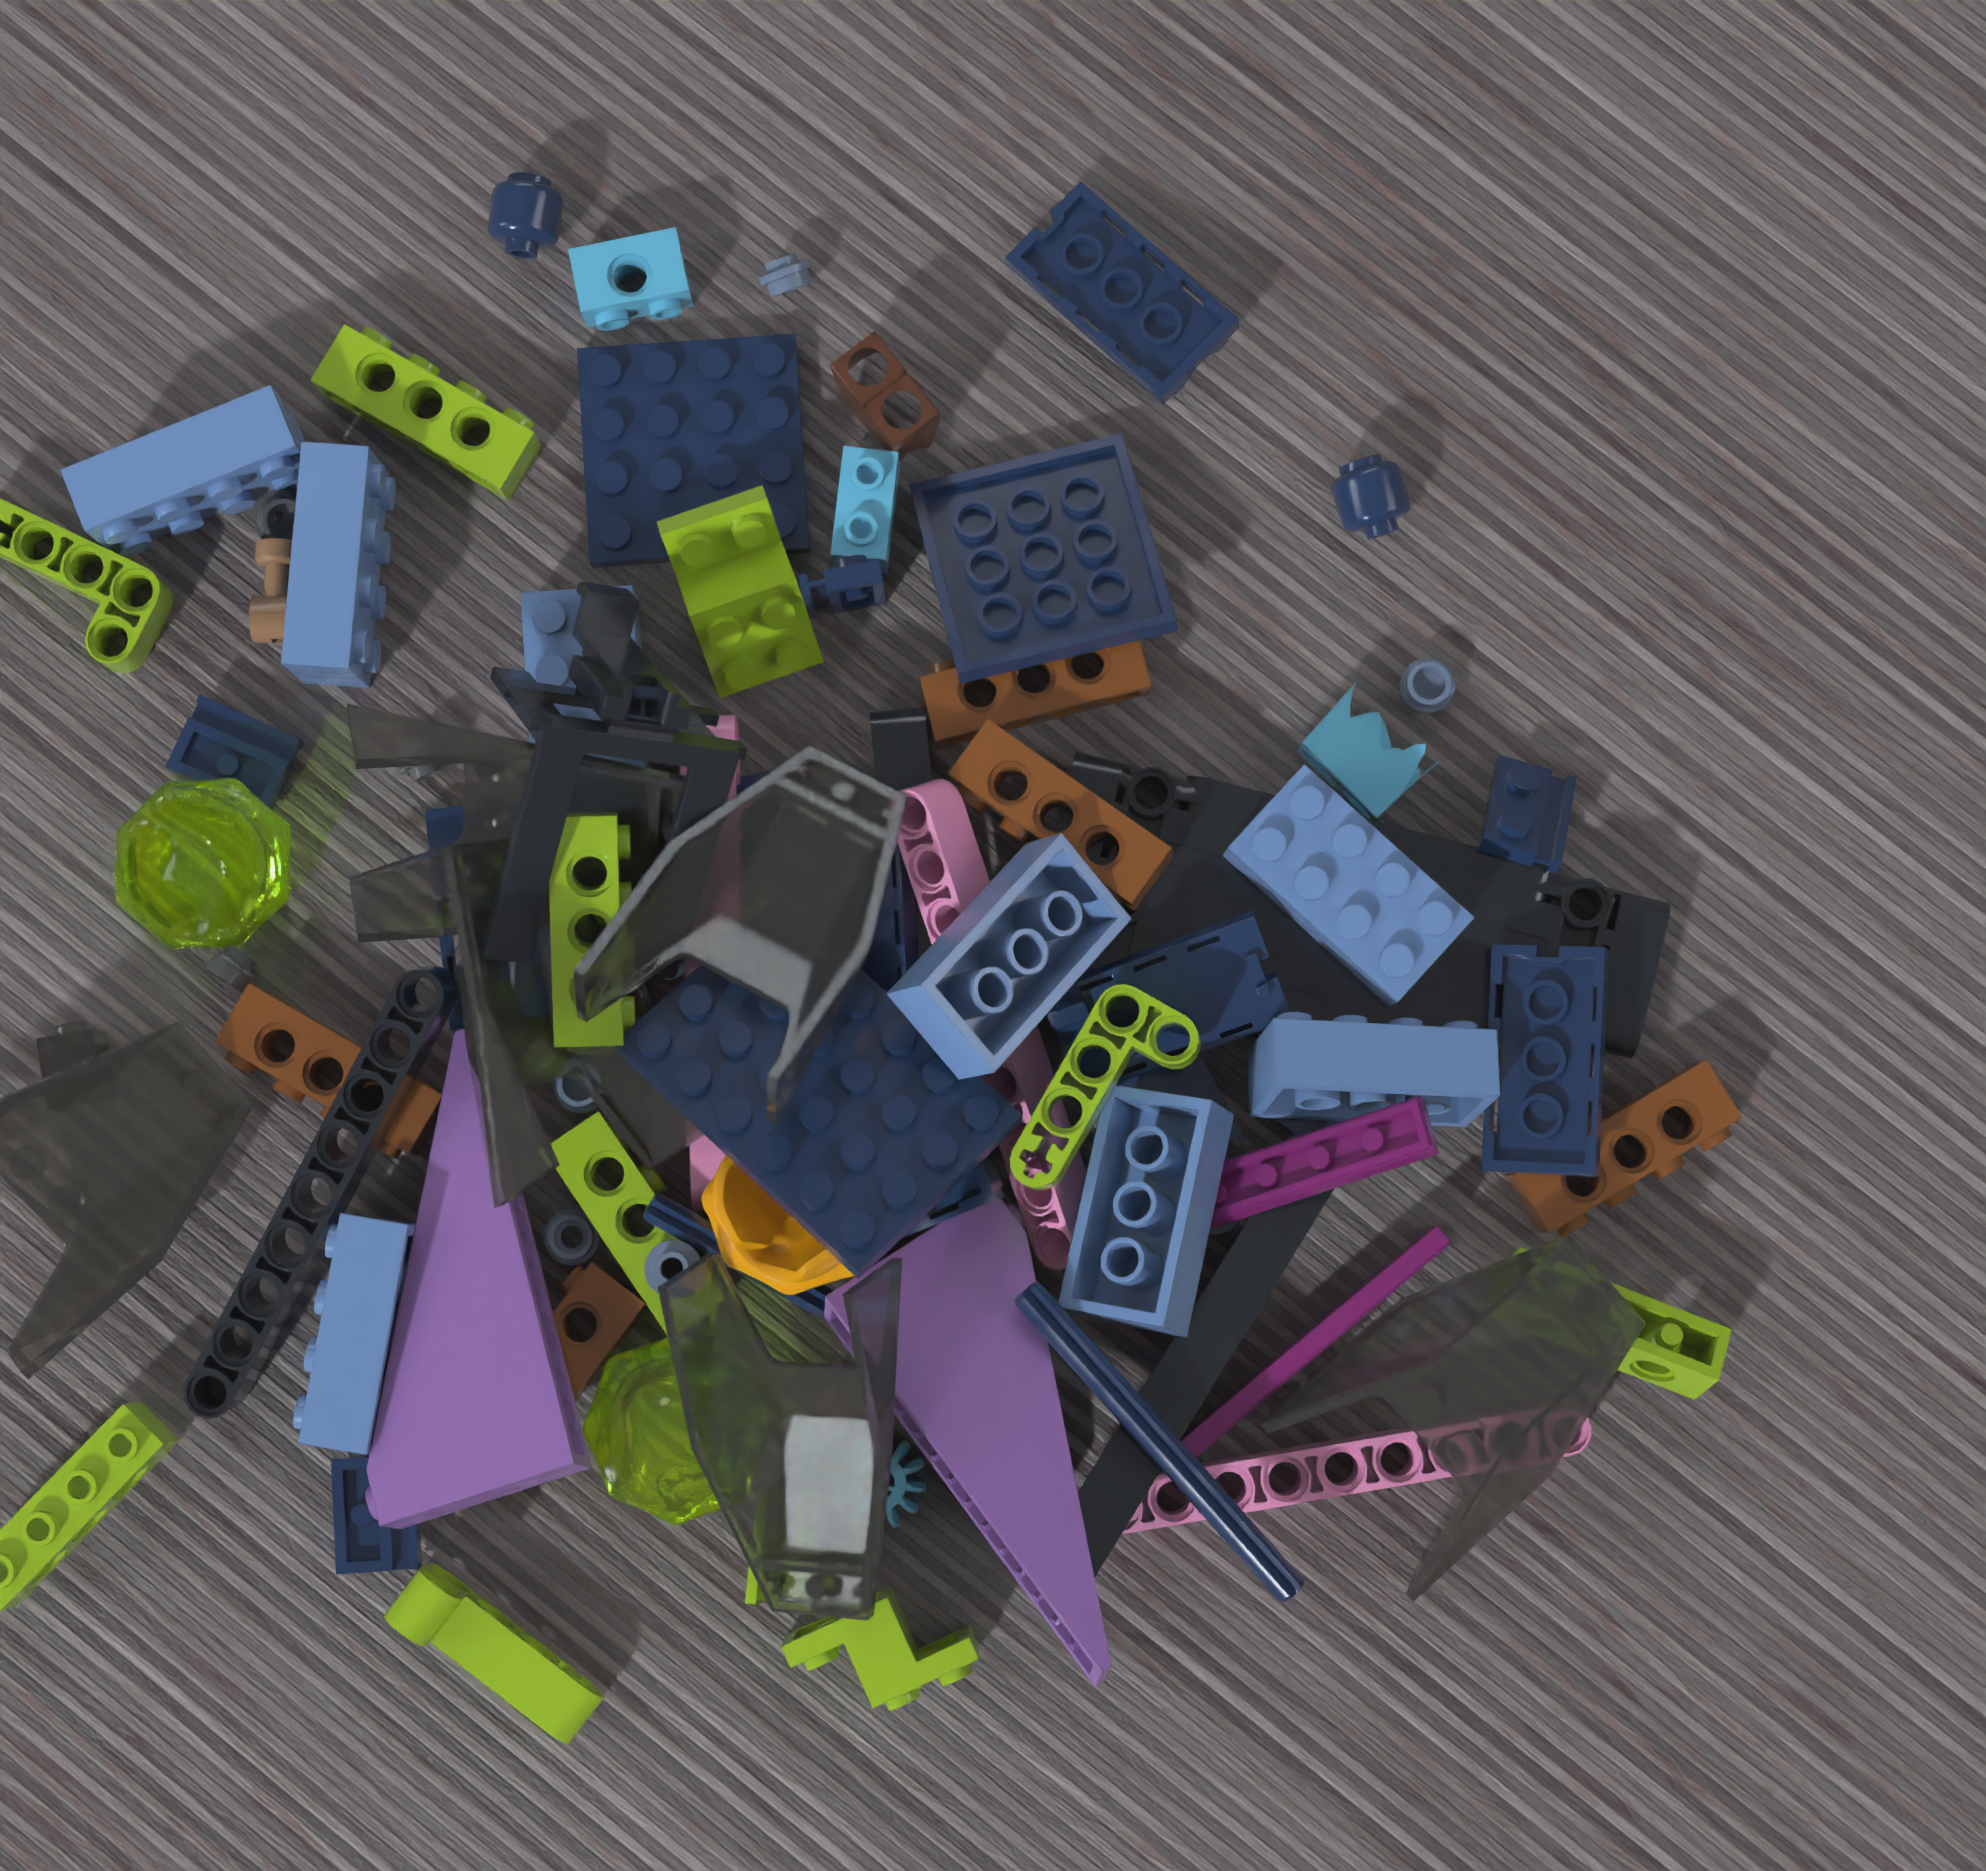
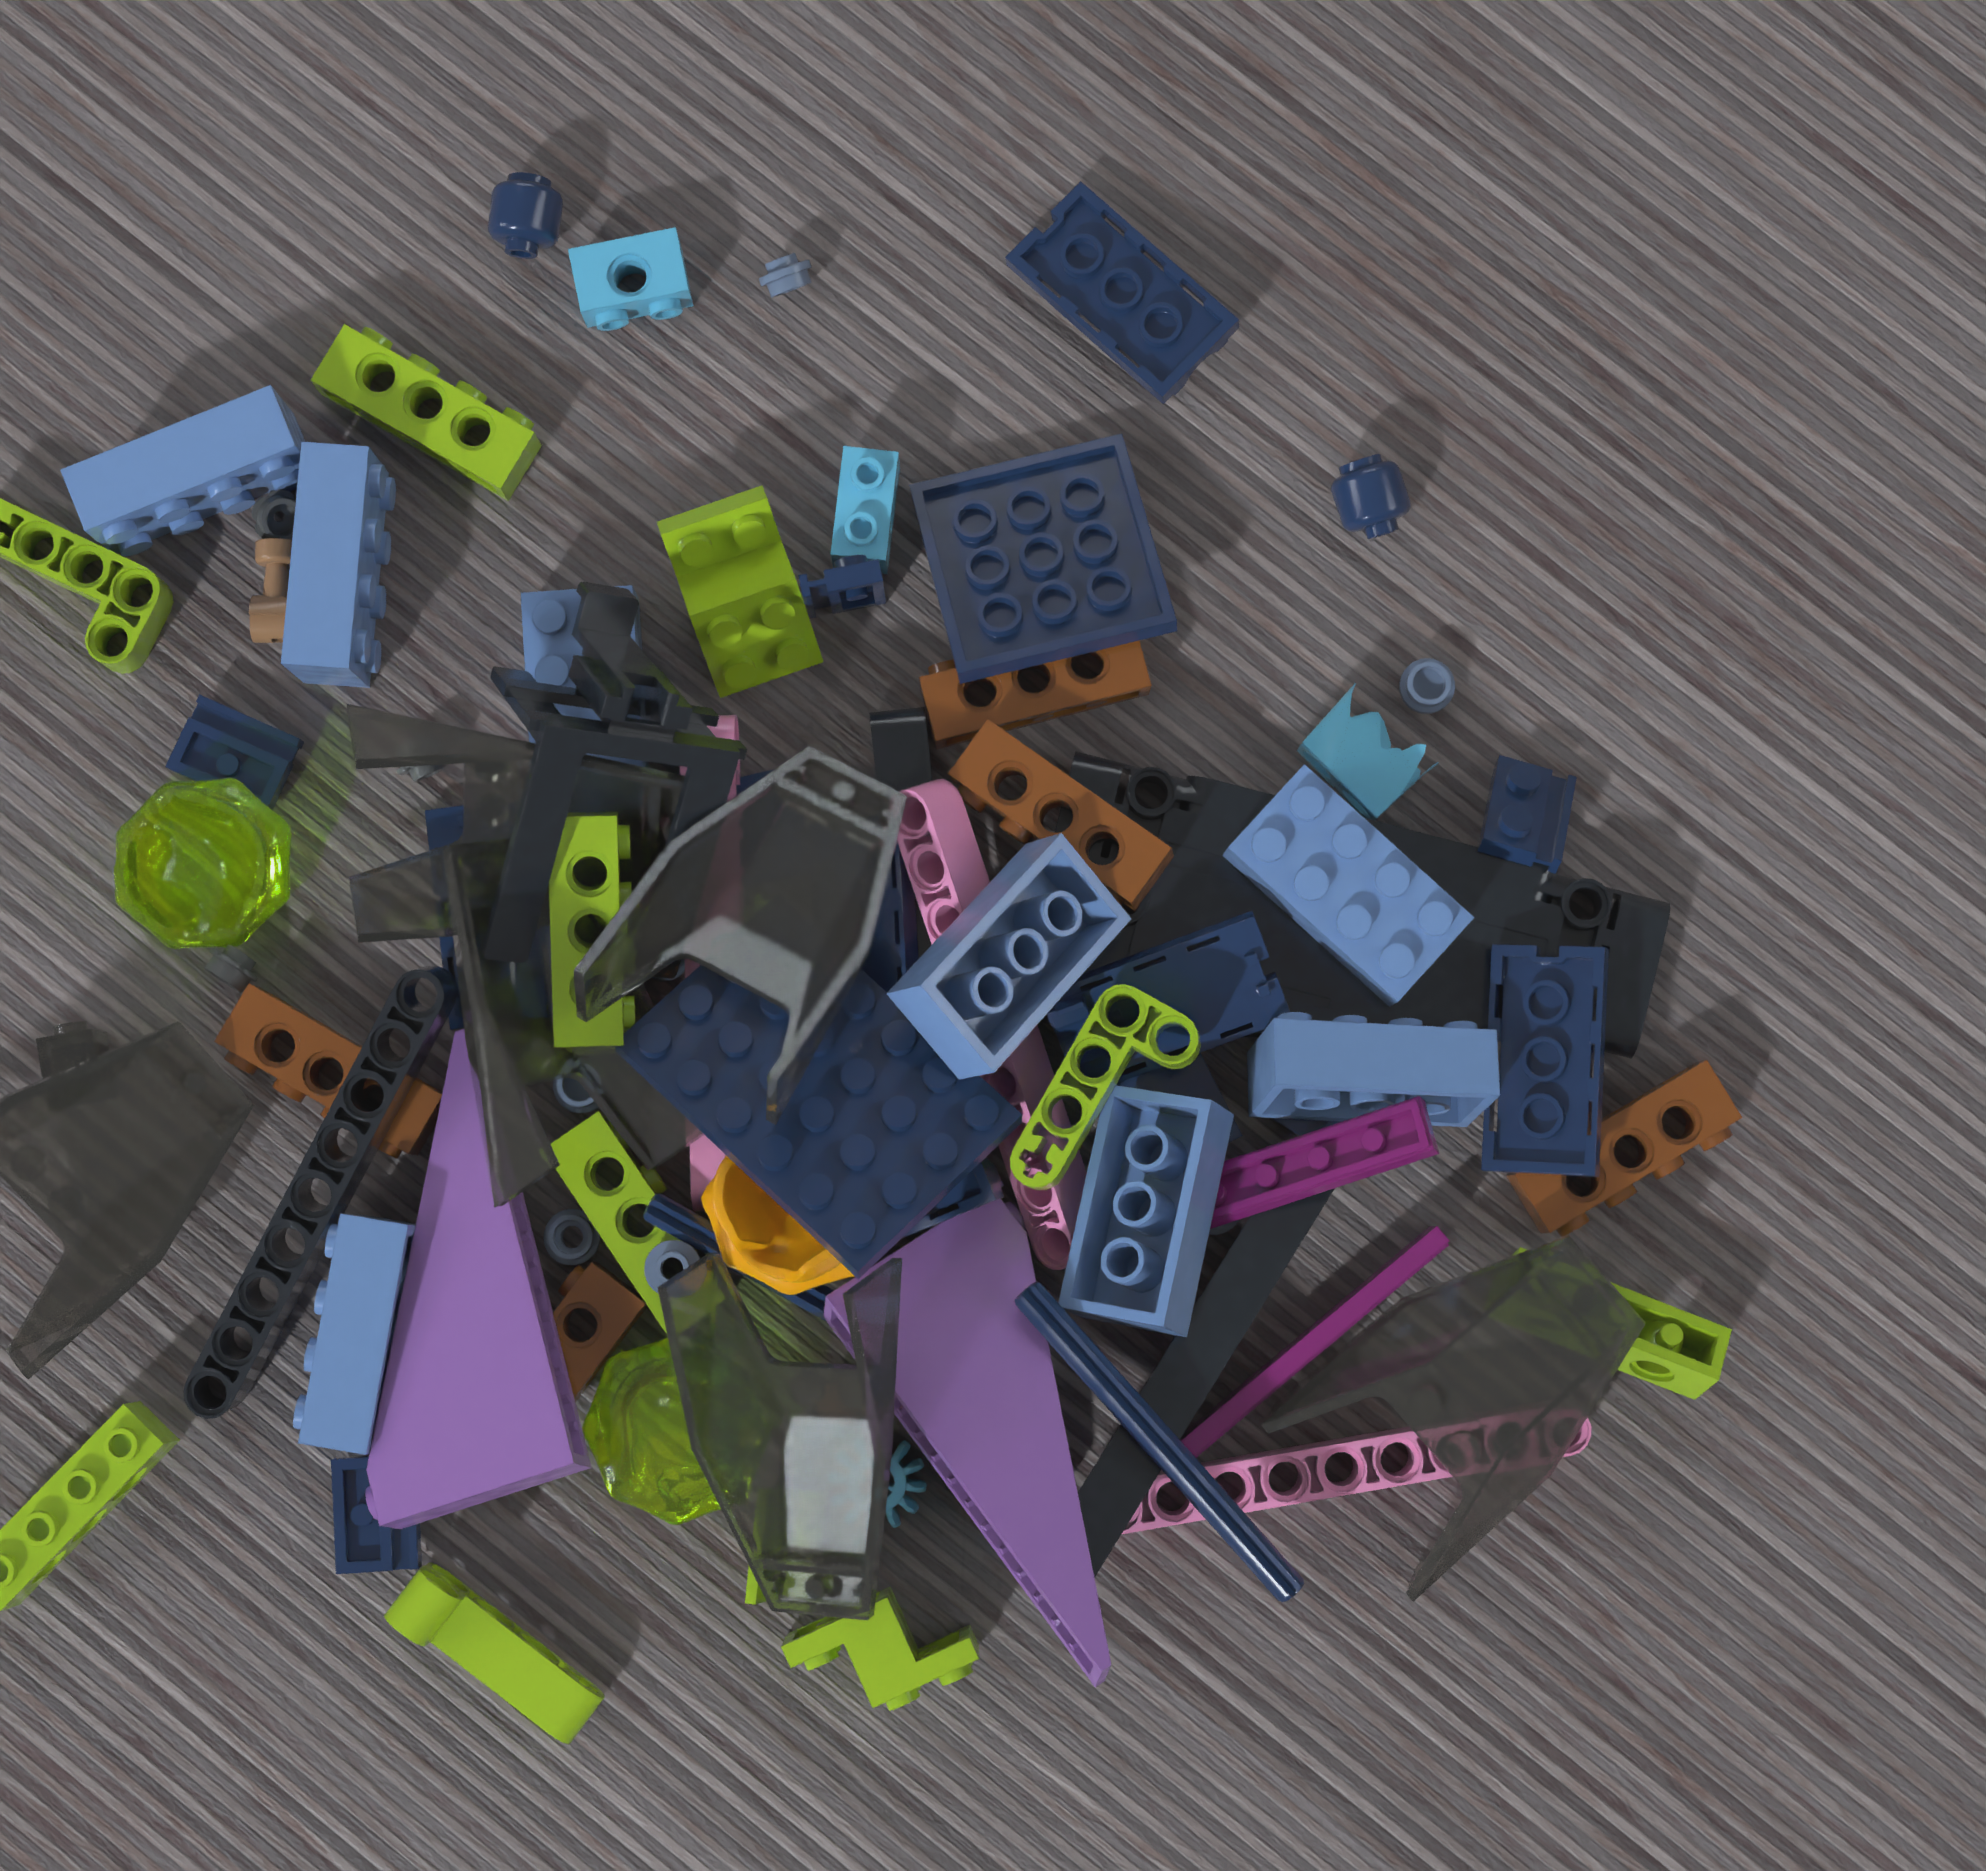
(684, 430): dark blue plate -> none
(895, 380): copper piece -> none

